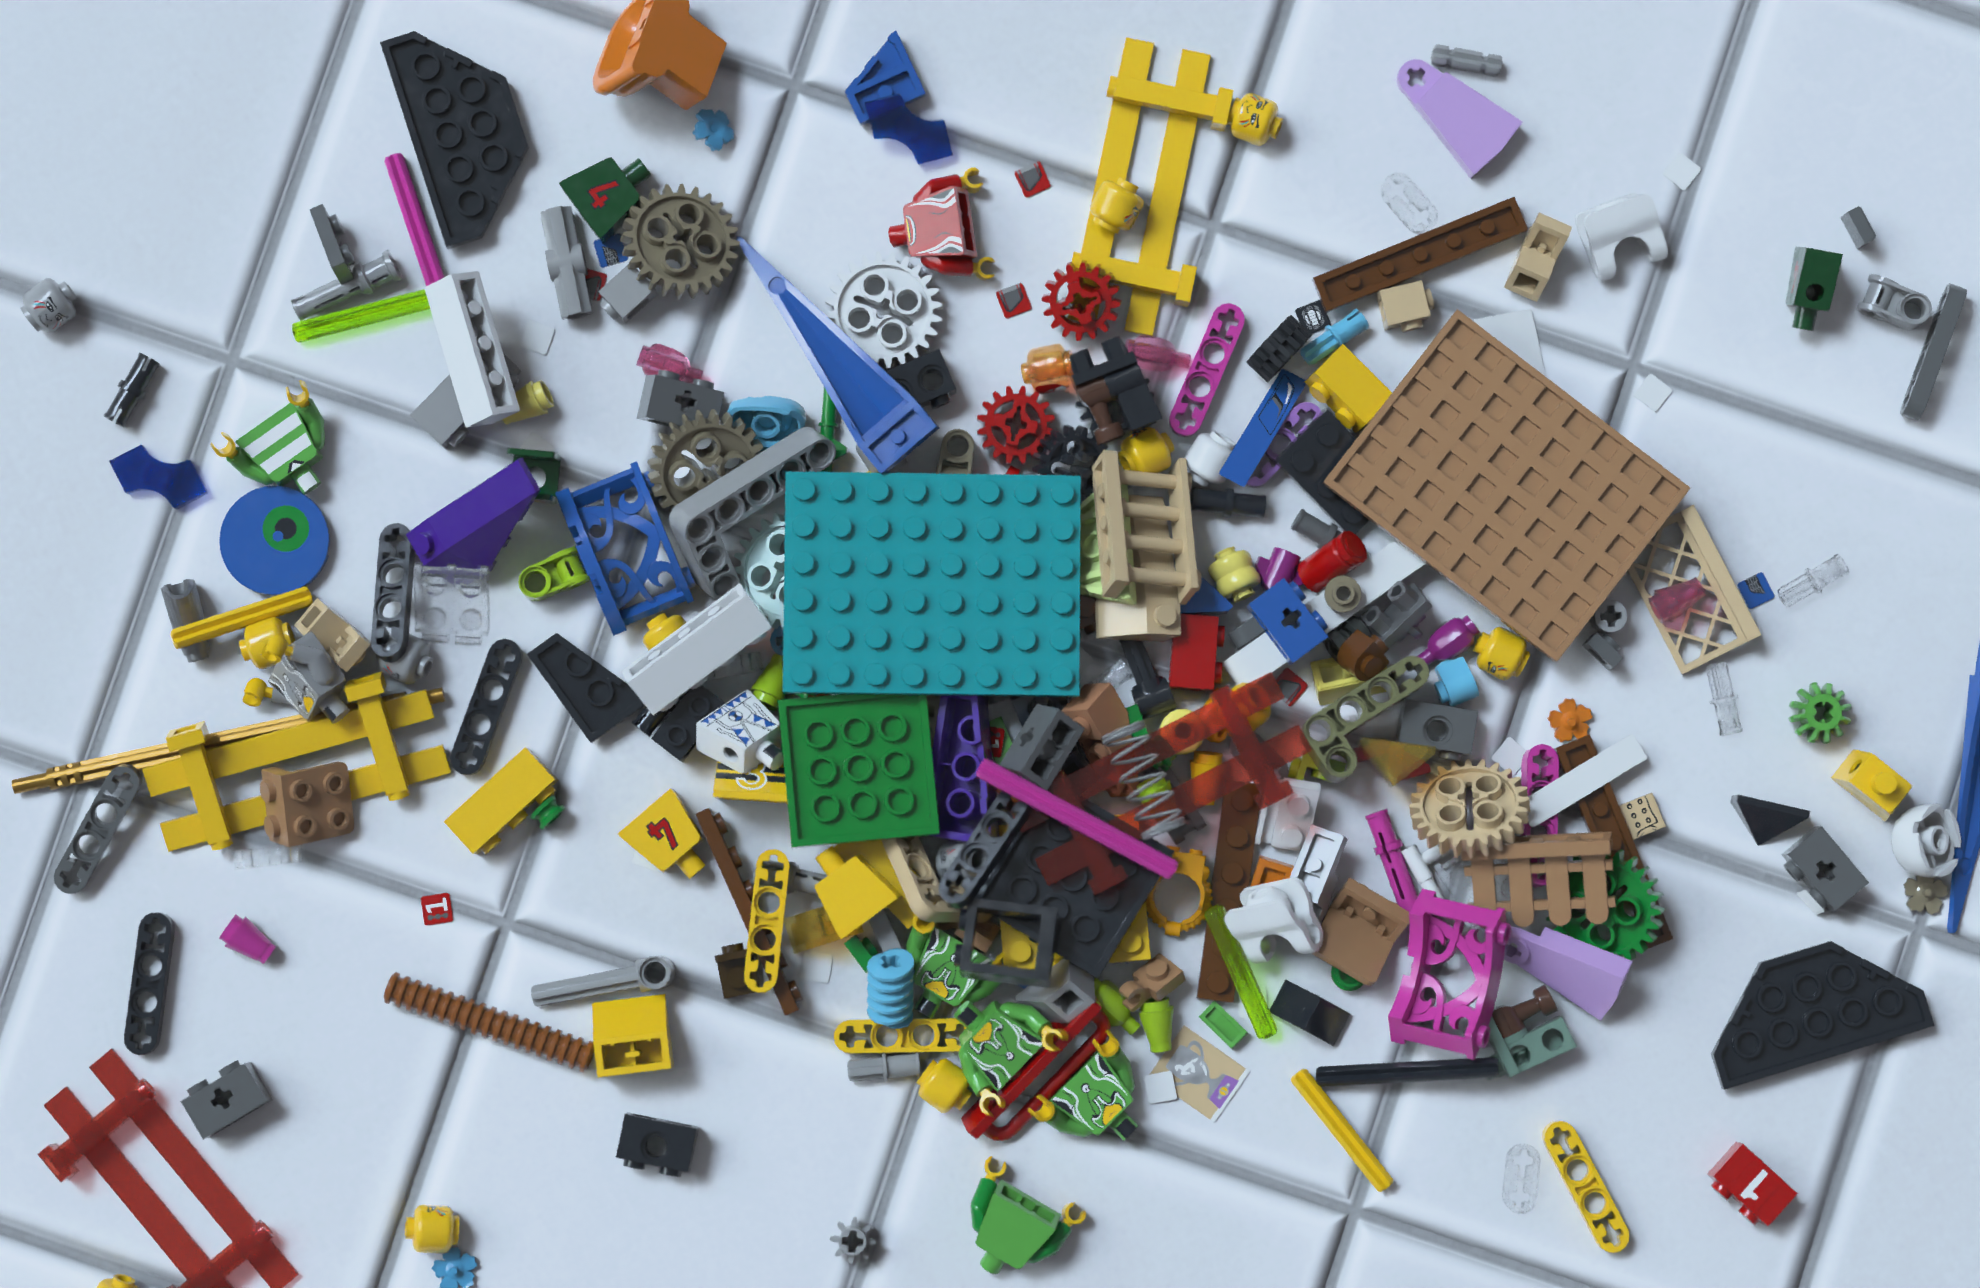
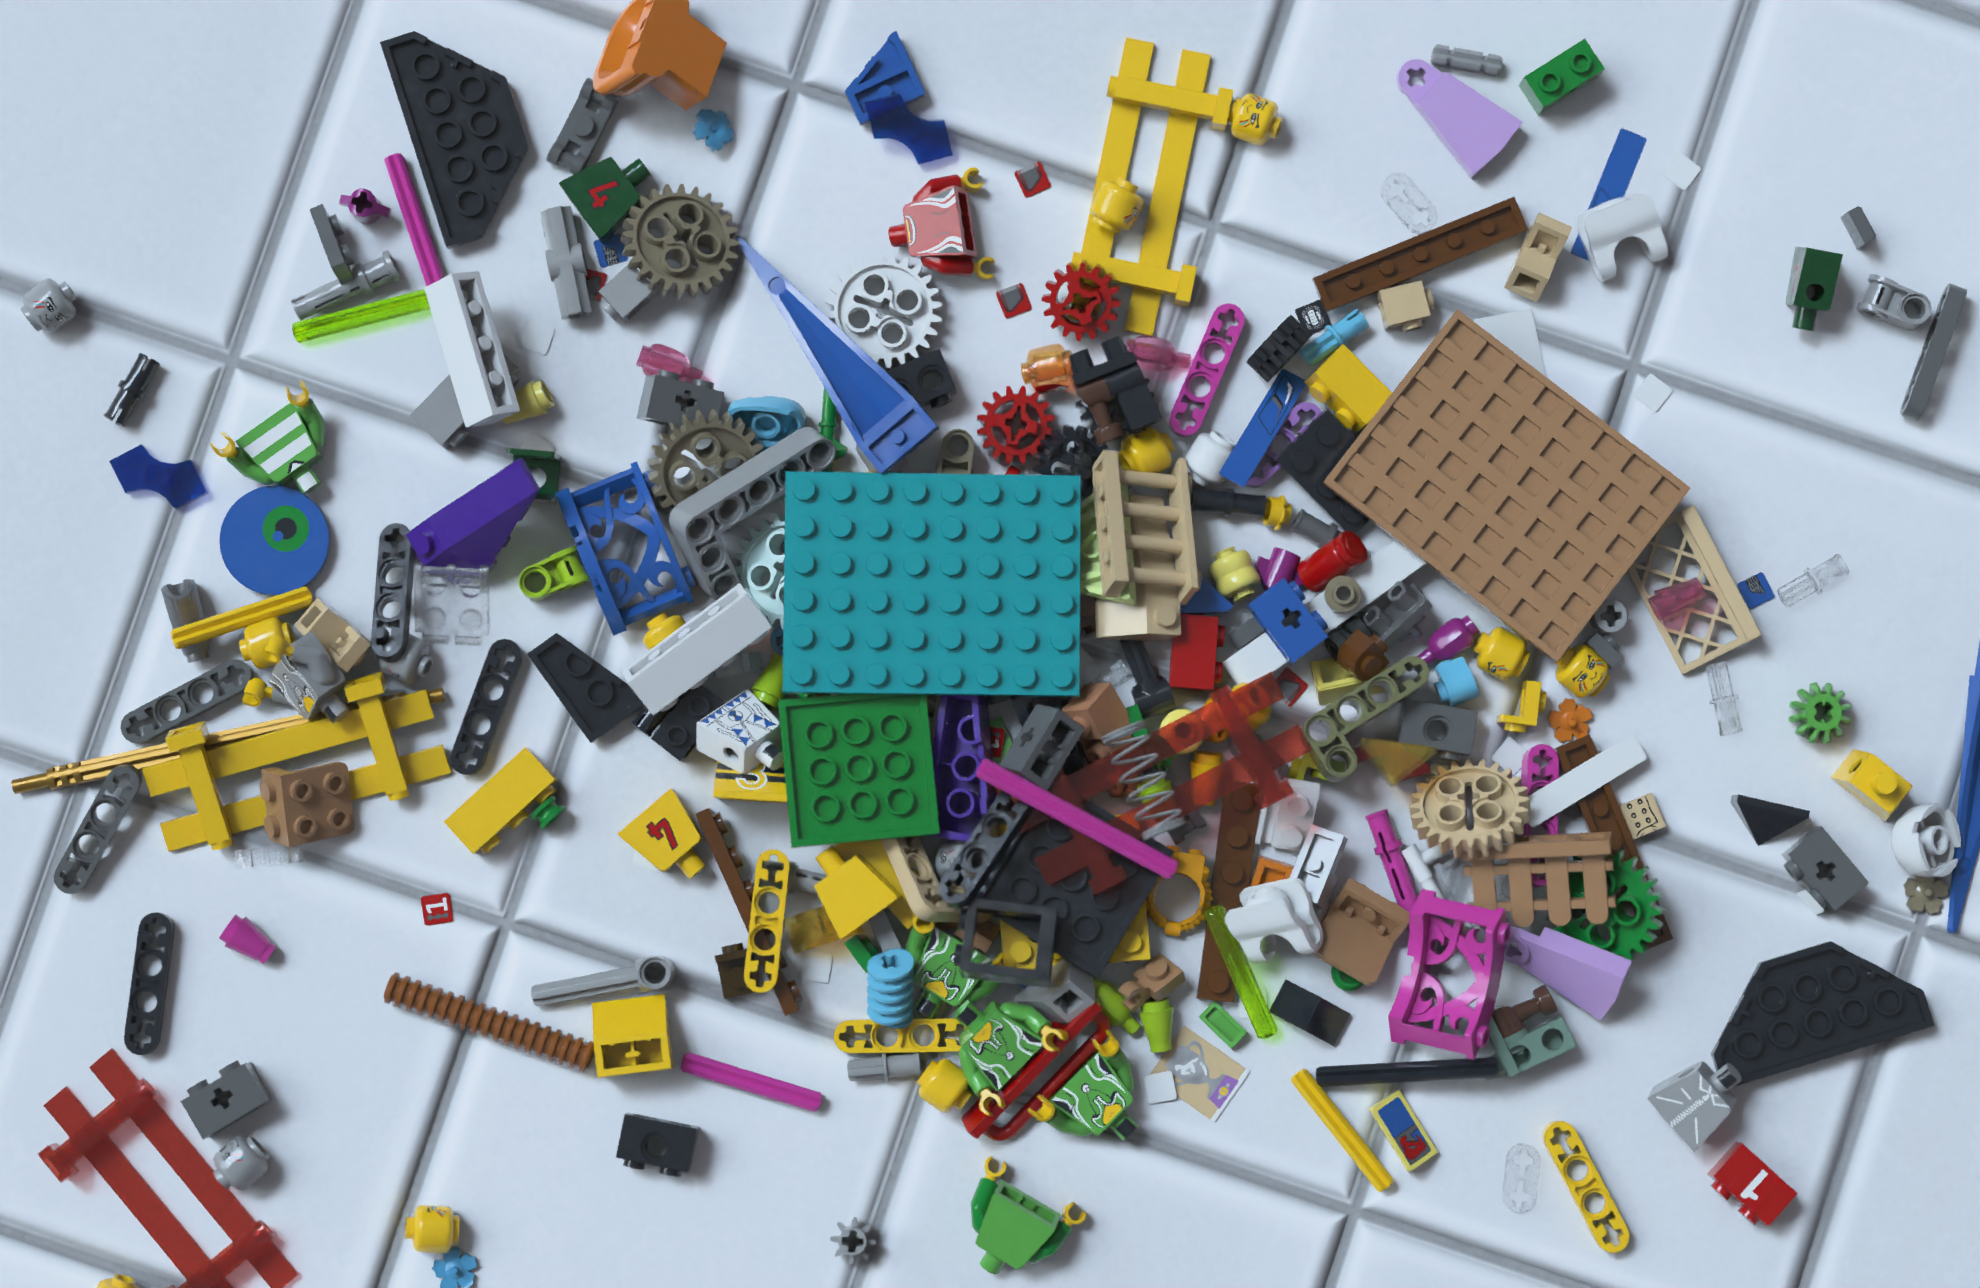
(185, 697): none -> dark grey beam
(240, 1163): none -> light grey head
(364, 206): none -> magenta piece
(582, 129): none -> dark grey plate
(751, 1082): none -> dark pink axle
(1277, 512): none -> yellow plate
(1403, 1130): none -> slope
(1531, 703): none -> yellow bracket
(1561, 76): none -> green brick
(1582, 671): none -> yellow head
(1615, 175): none -> blue sticker
(1696, 1100): none -> light grey torso

